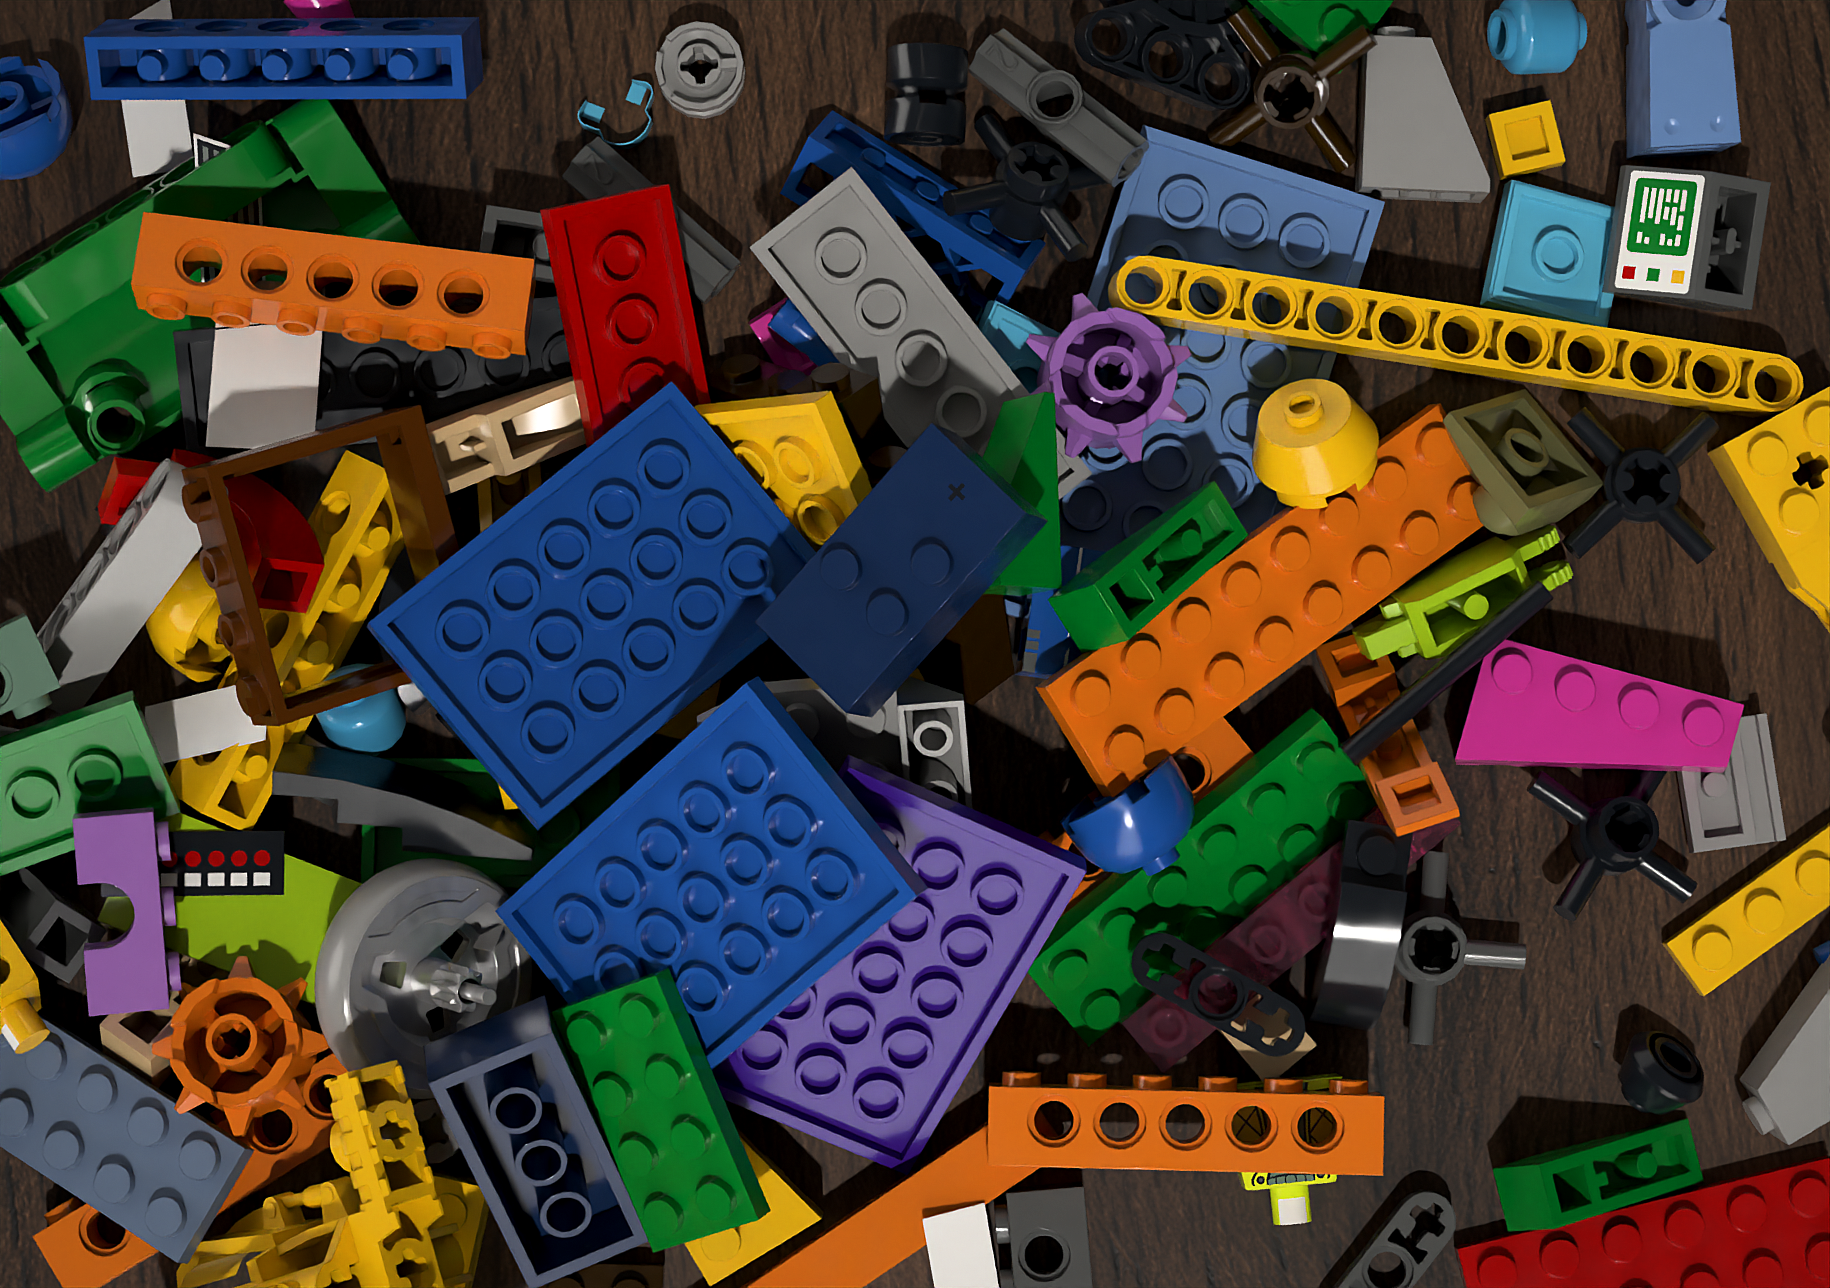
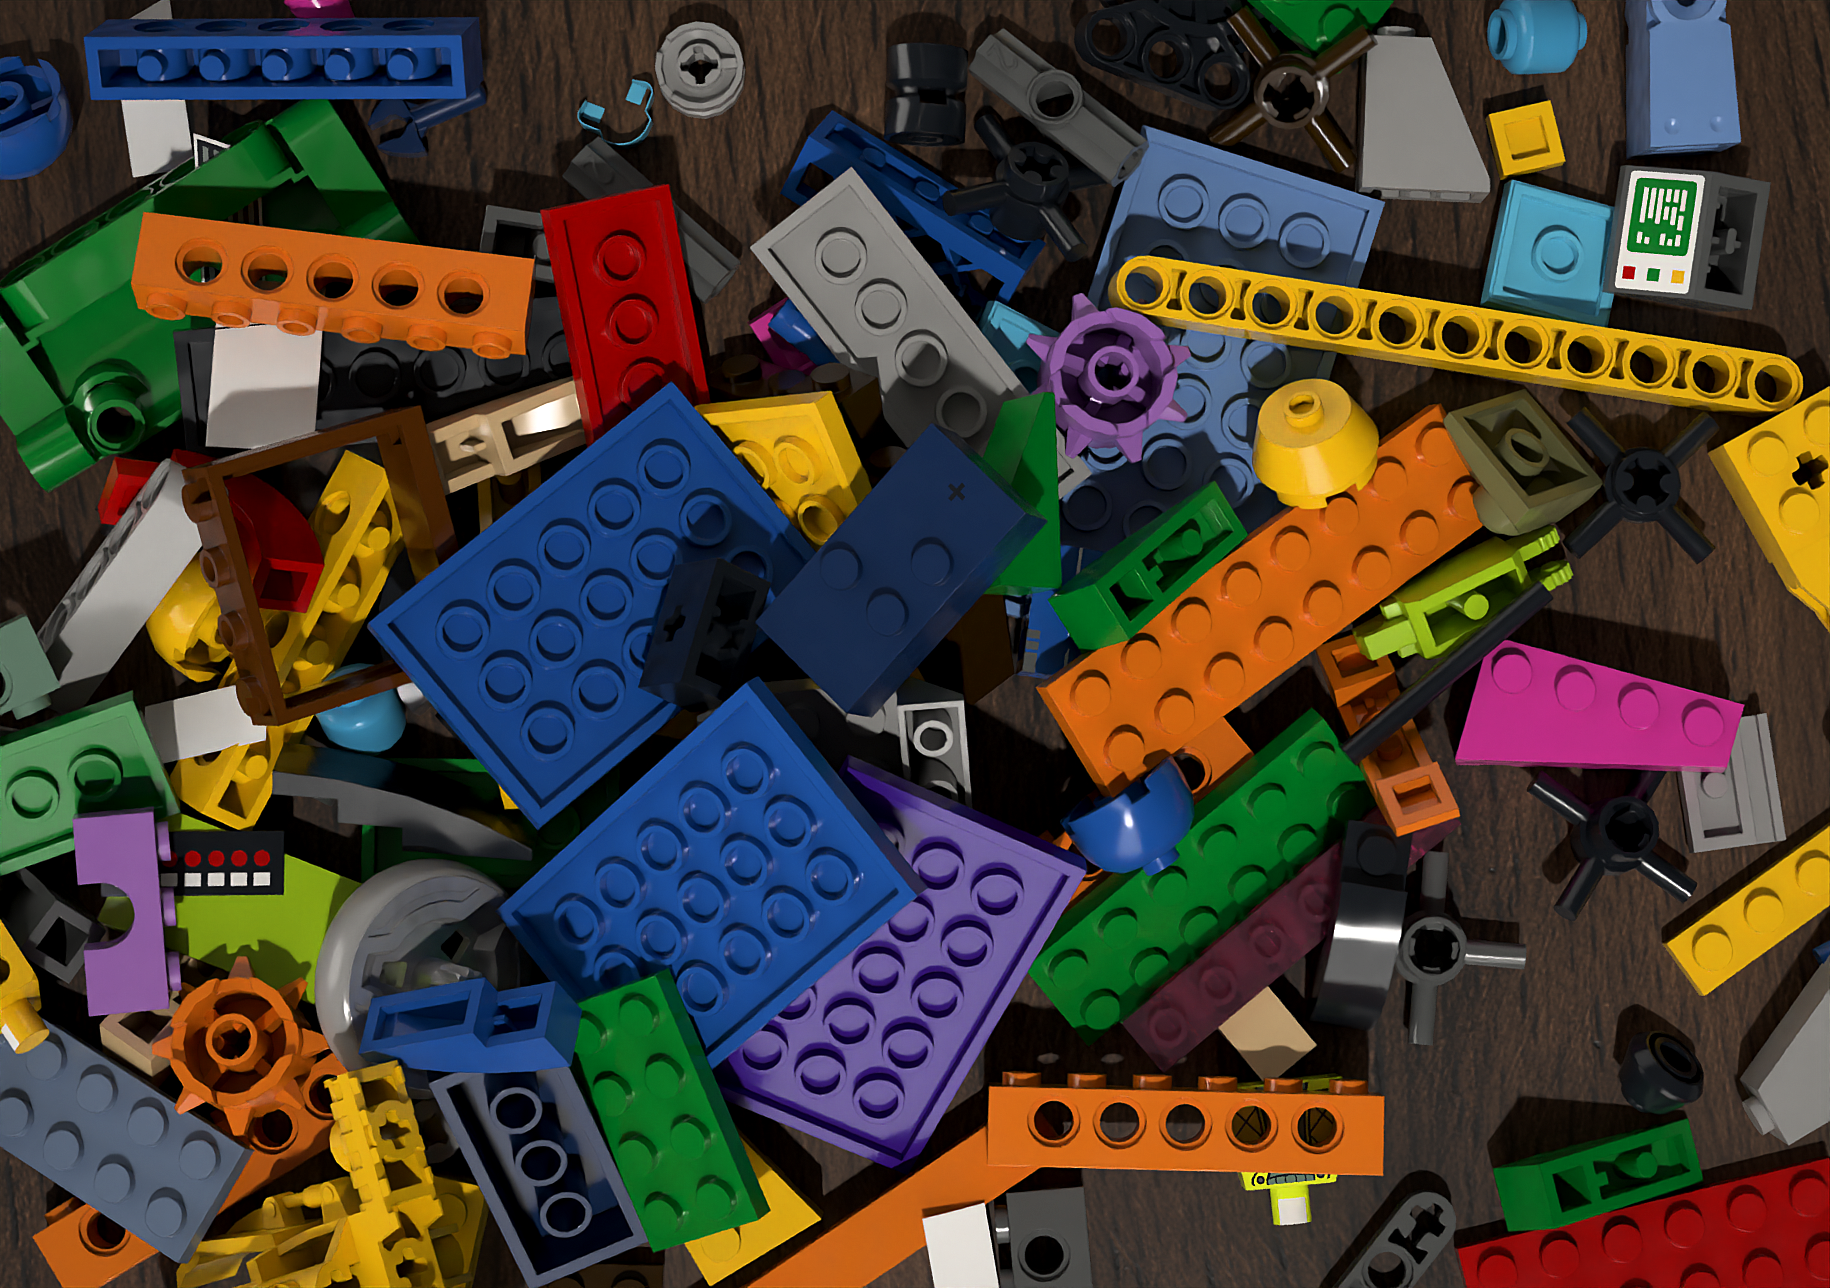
(422, 118): none -> dark blue bar
(473, 1028): none -> blue slope
(704, 634): none -> black brick
(1267, 1003): black beam -> none

